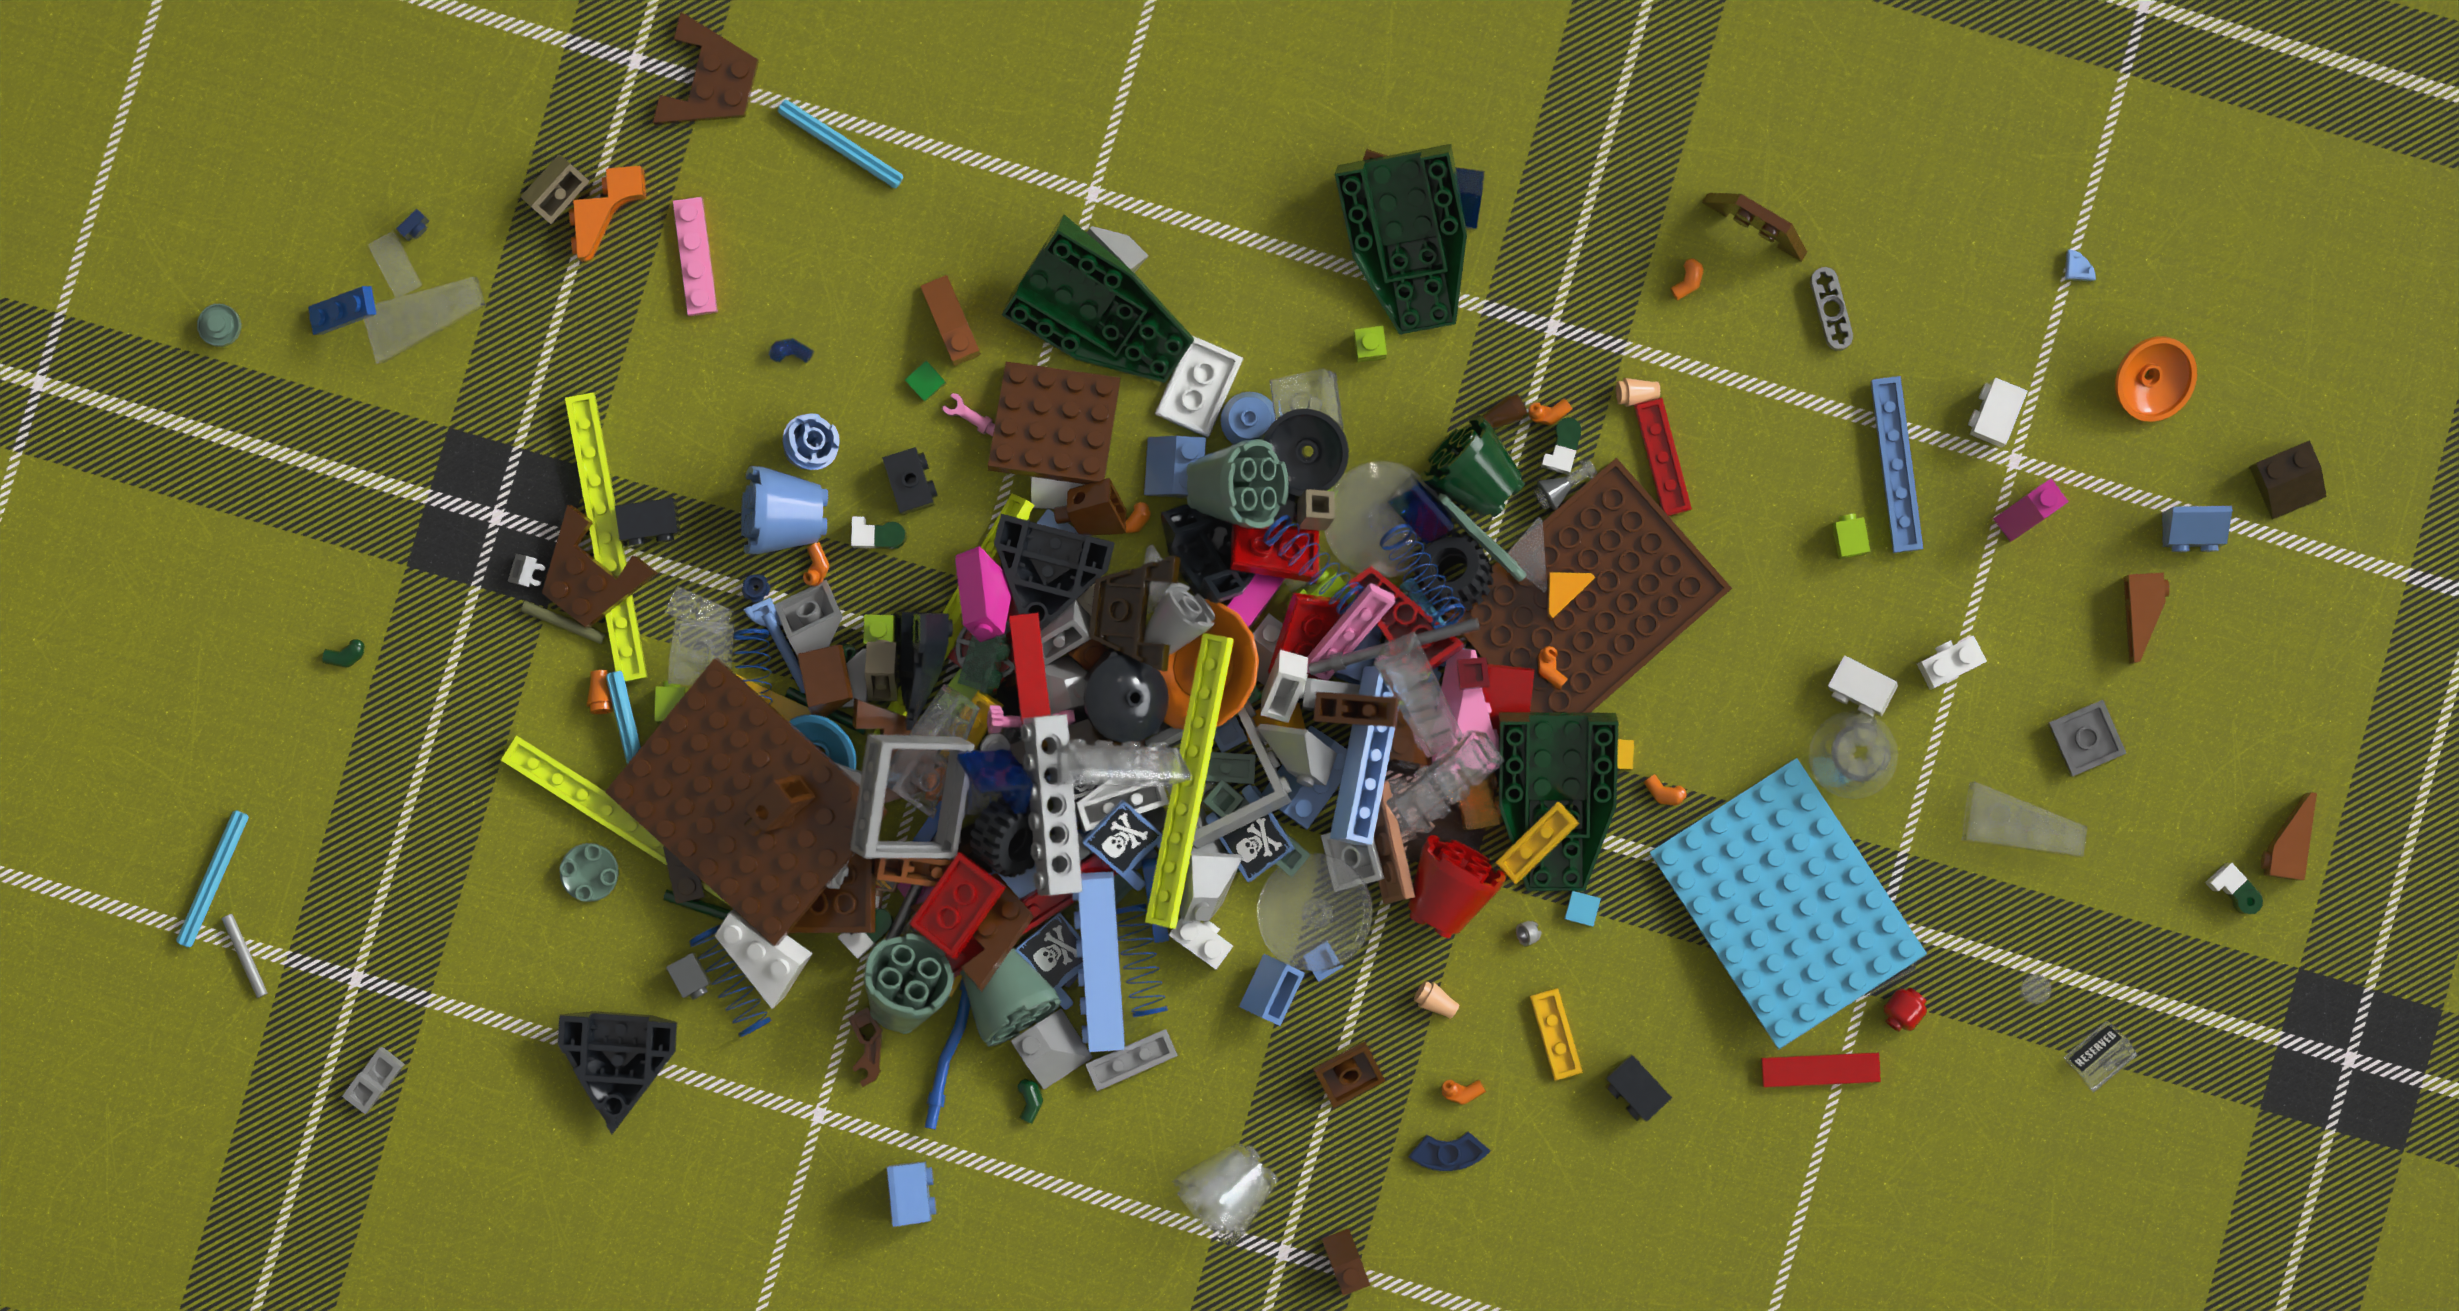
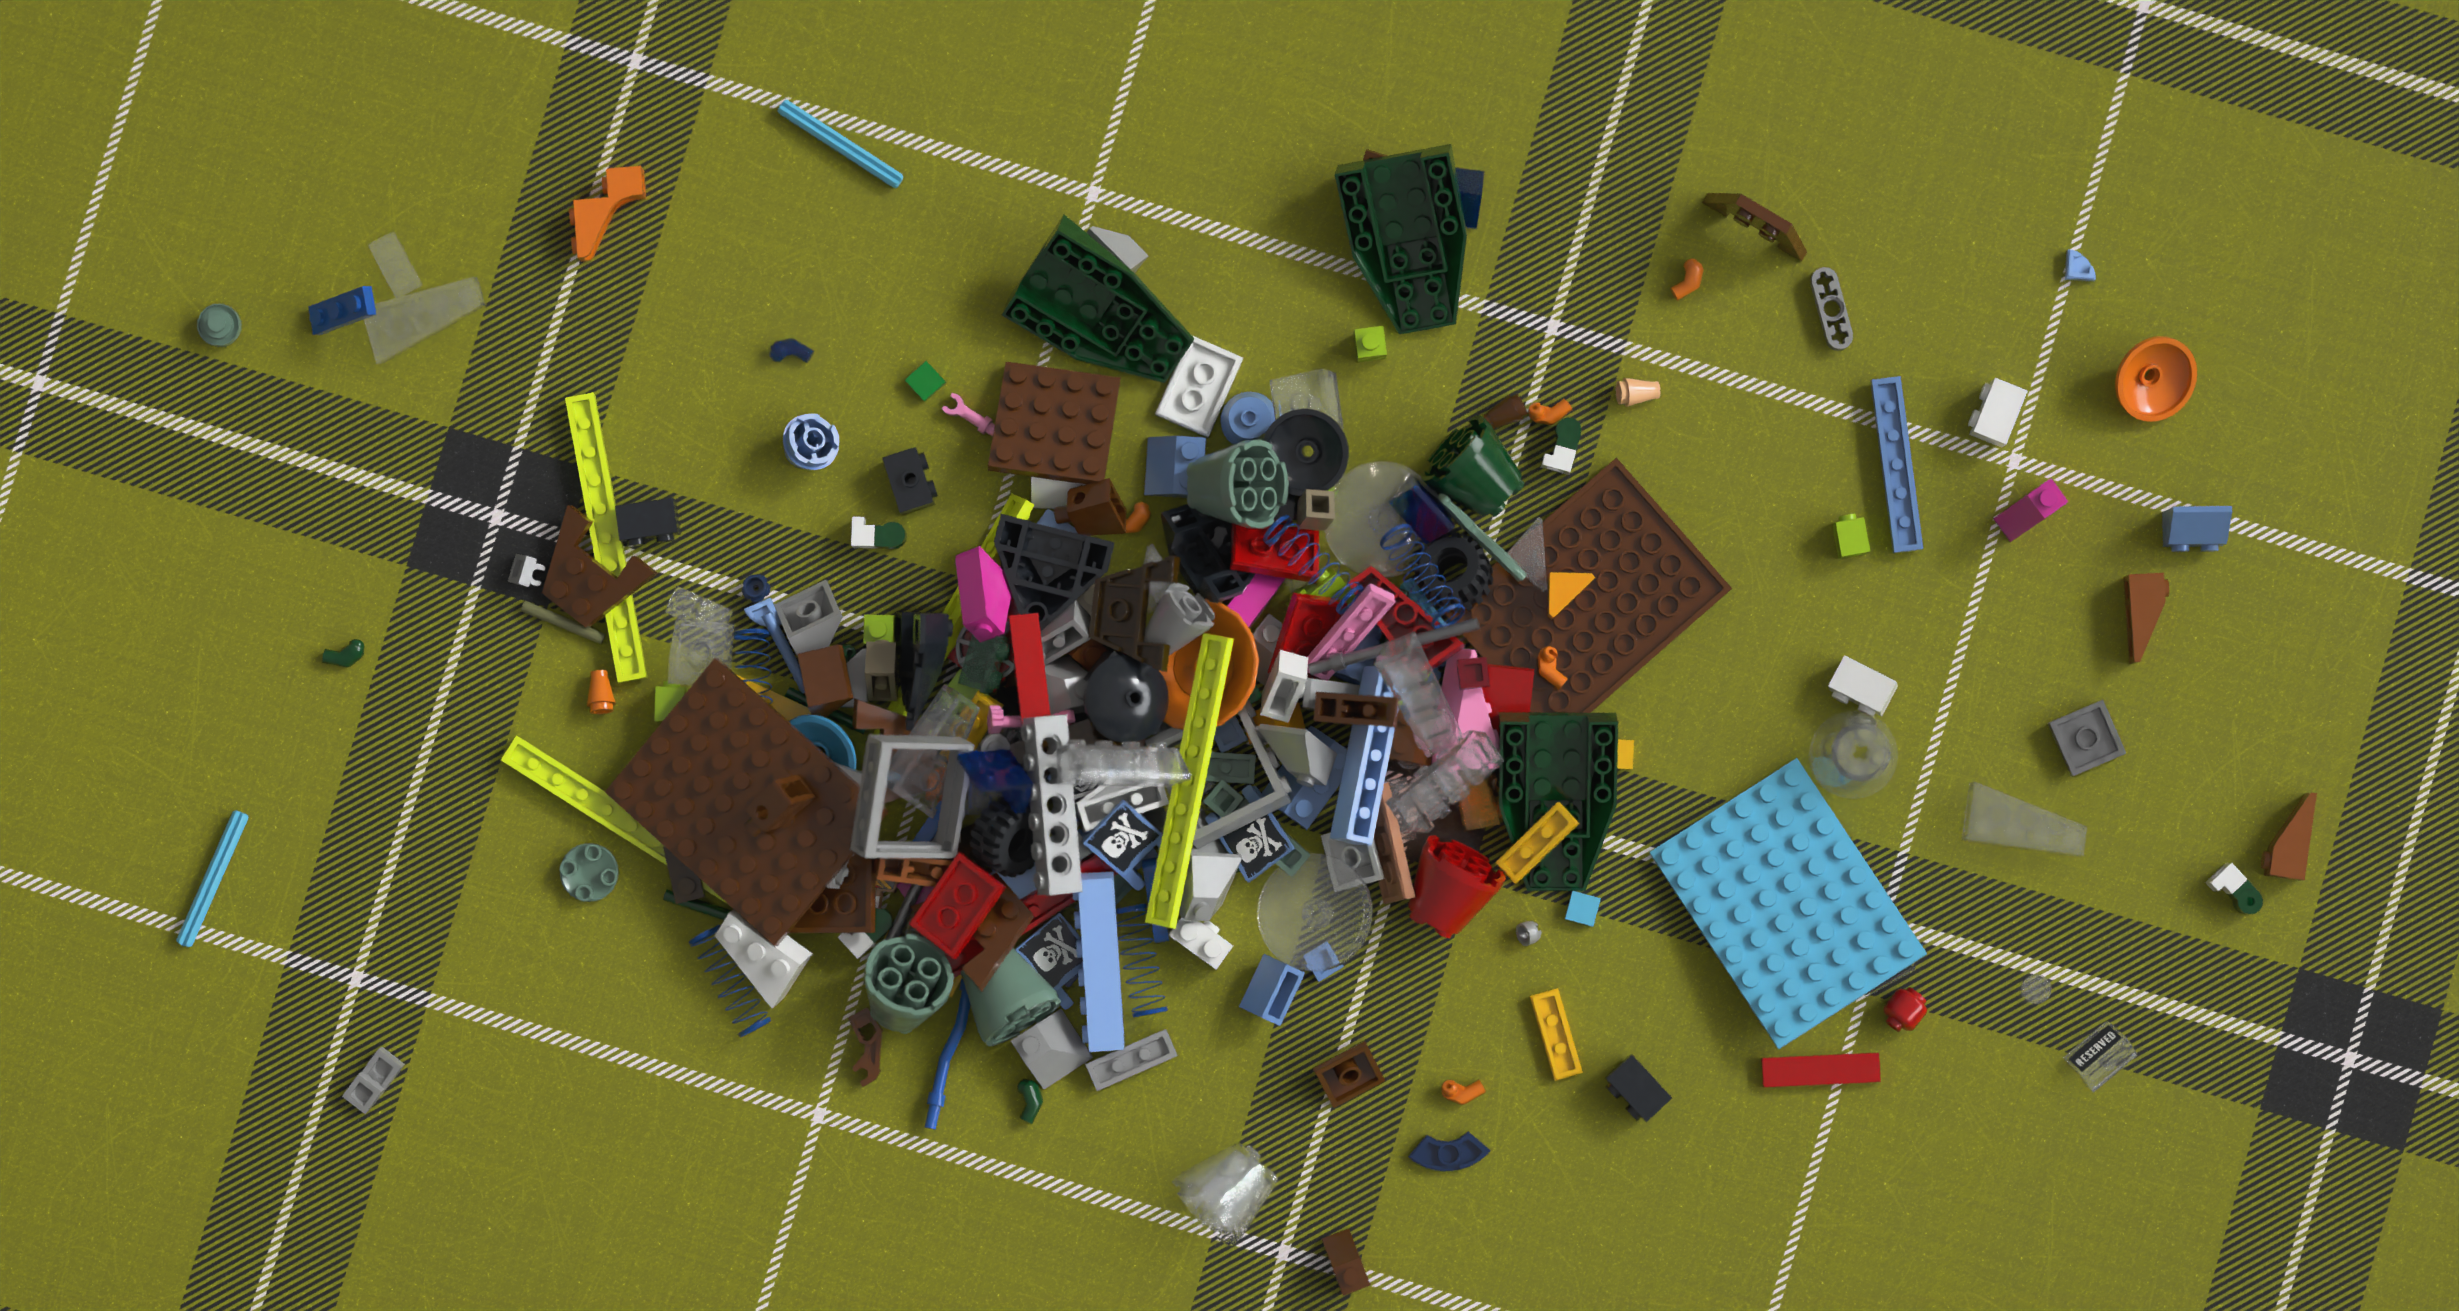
(244, 955): light grey bar -> none
(413, 226): dark blue plate -> none
(555, 189): dark tan brick -> none
(616, 1056): black wedge -> none
(623, 714): medium azure axle -> none
(689, 976): dark grey brick -> none
(695, 256): bright pink plate -> none
(720, 80): reddish brown wing -> none
(781, 511): medium blue cone -> none
(819, 566): orange arm -> none
(910, 1193): medium blue slope -> none
(950, 320): dark orange slope -> none
(1434, 999): light nougat cone -> none
(1553, 491): piece -> none
(1662, 457): red tile -> none
(1665, 795): orange arm -> none
(1951, 661): white brick -> none
(2289, 479): dark brown slope -> none

